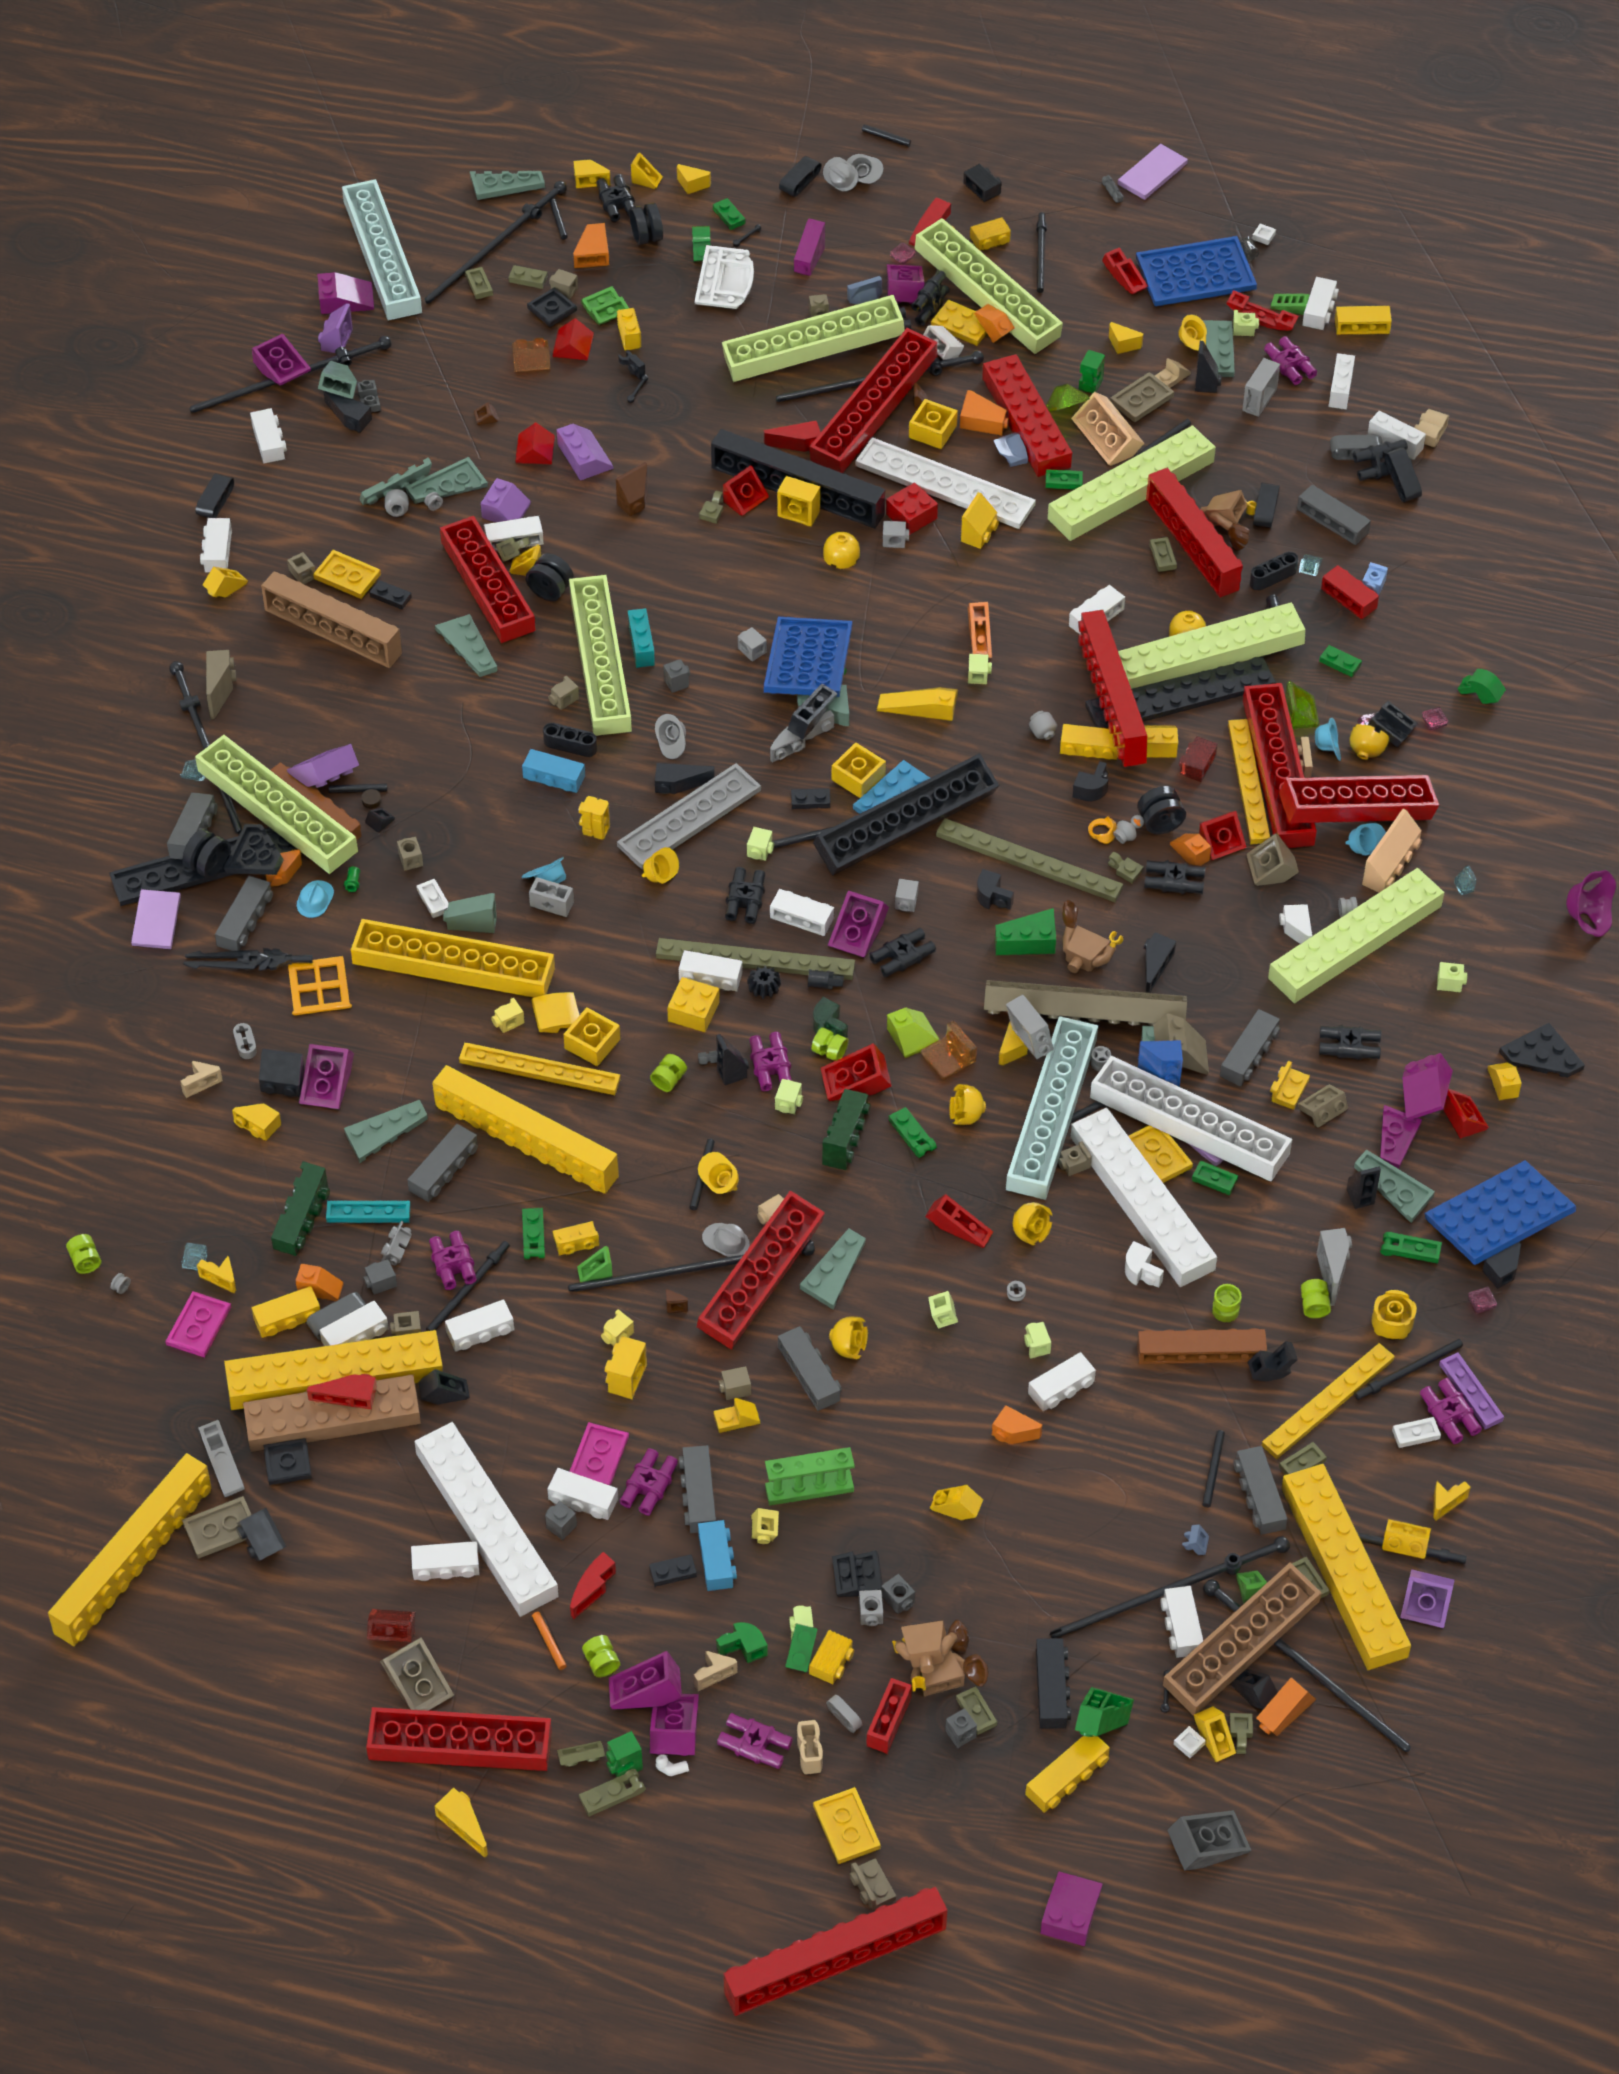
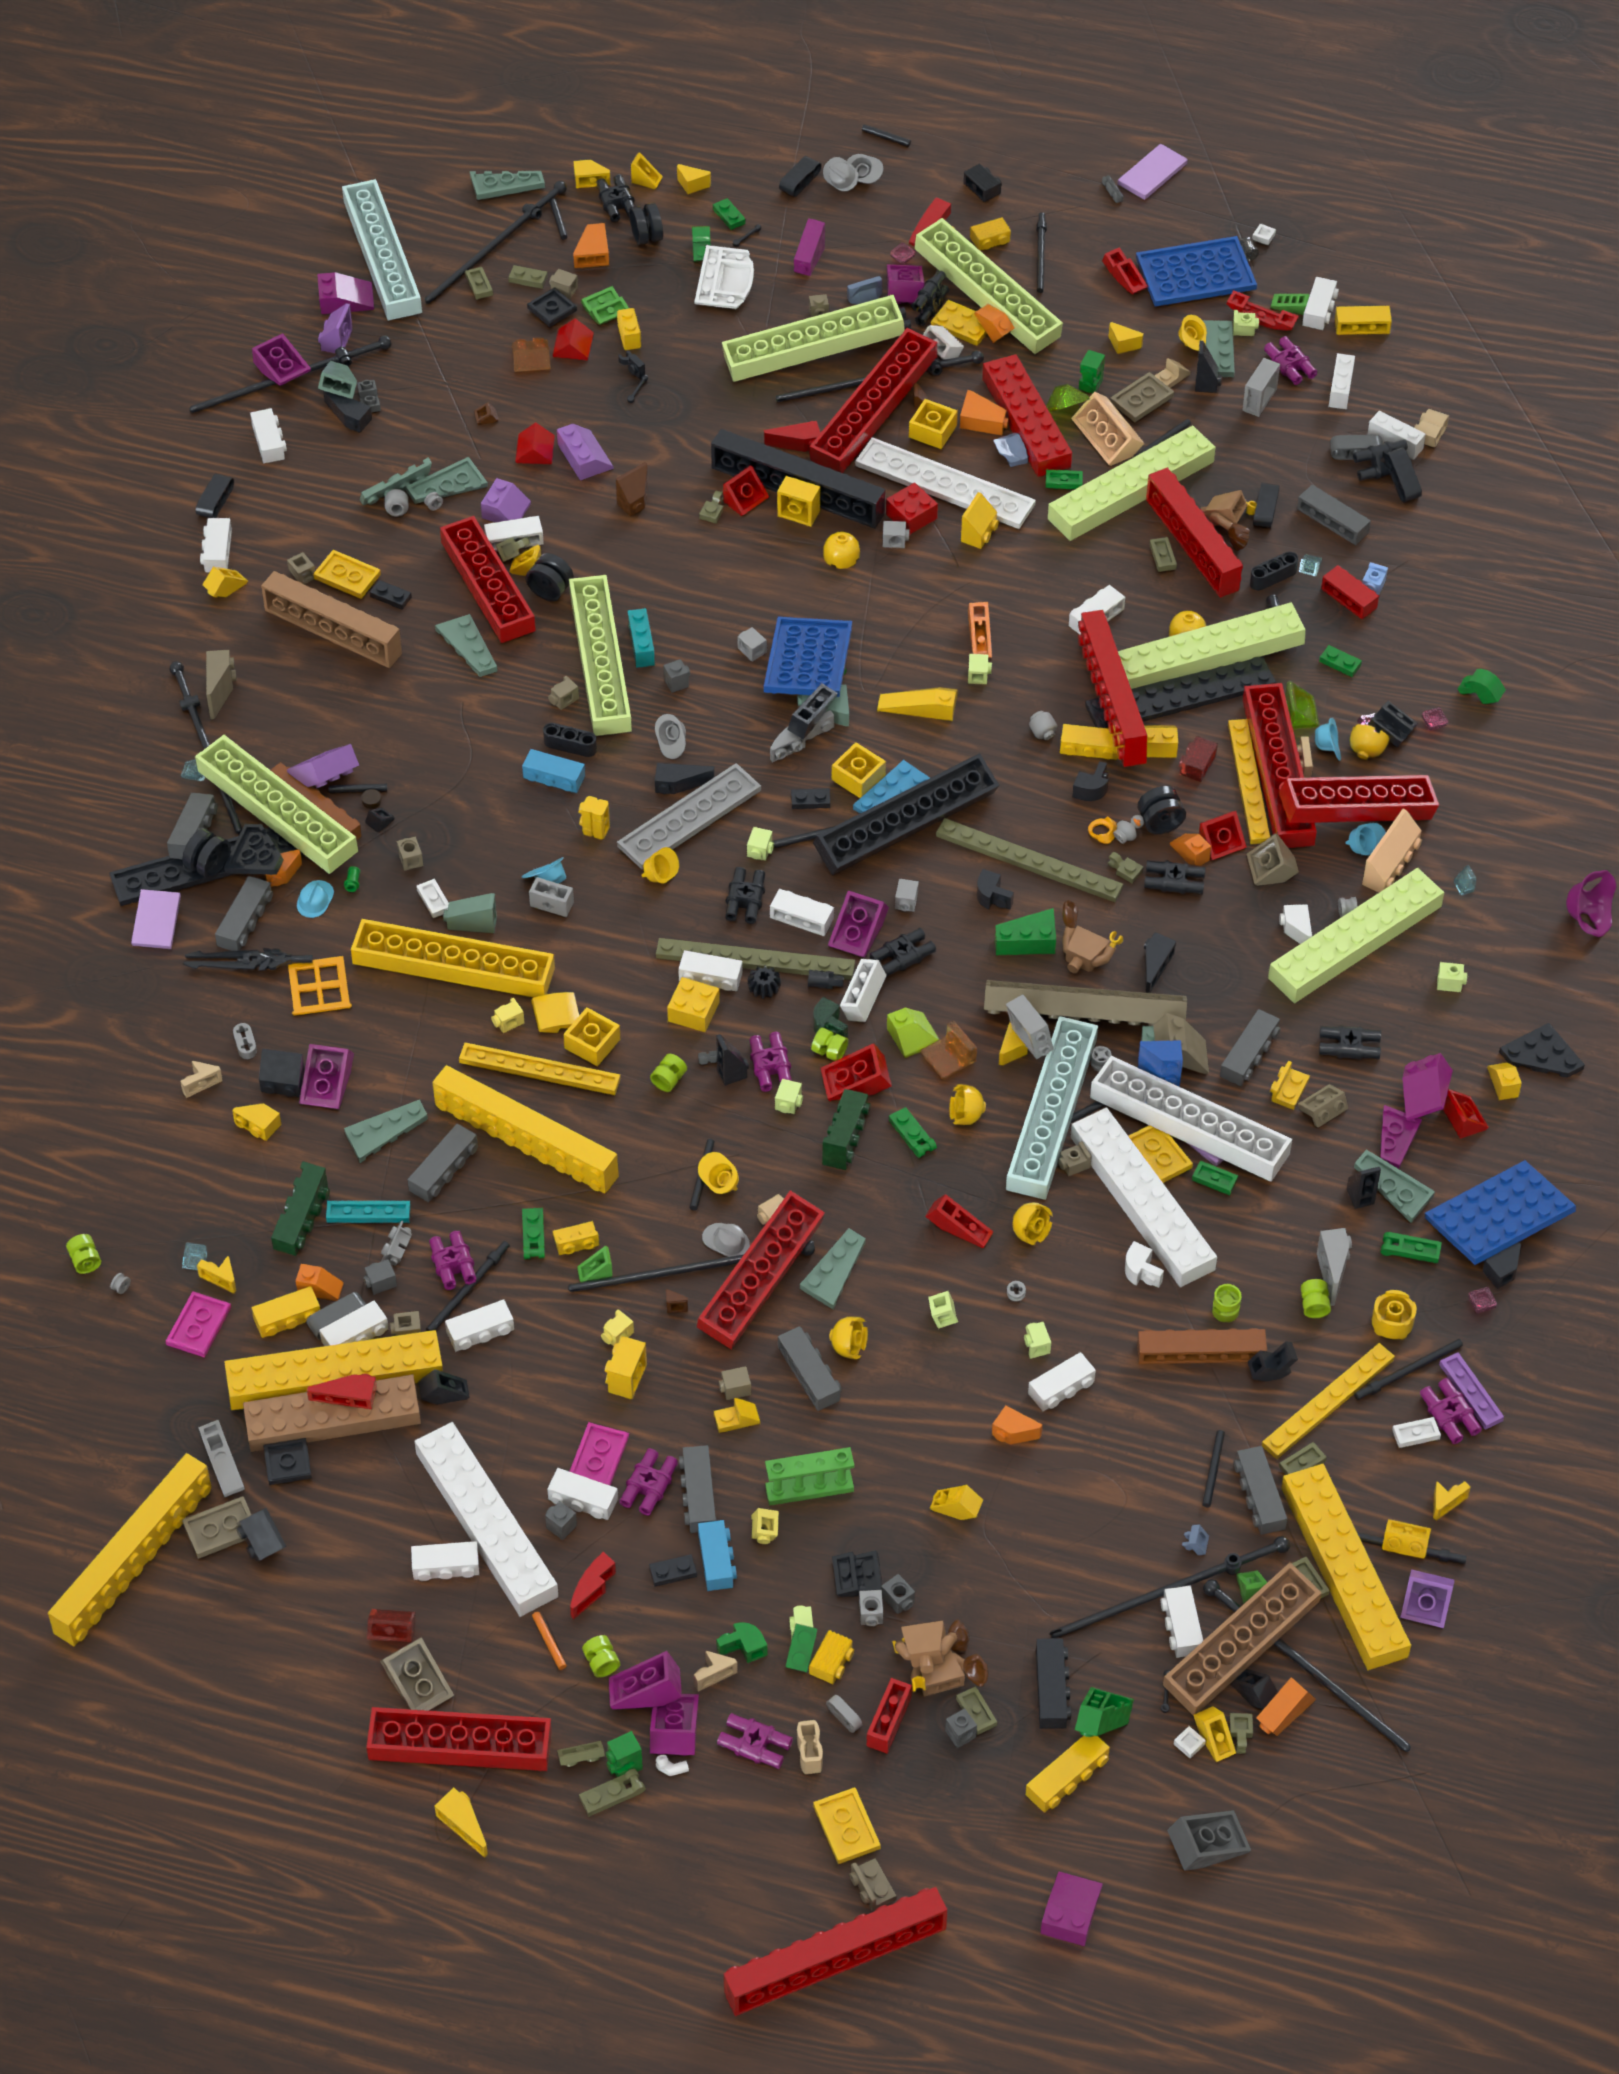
(863, 990): none -> white brick

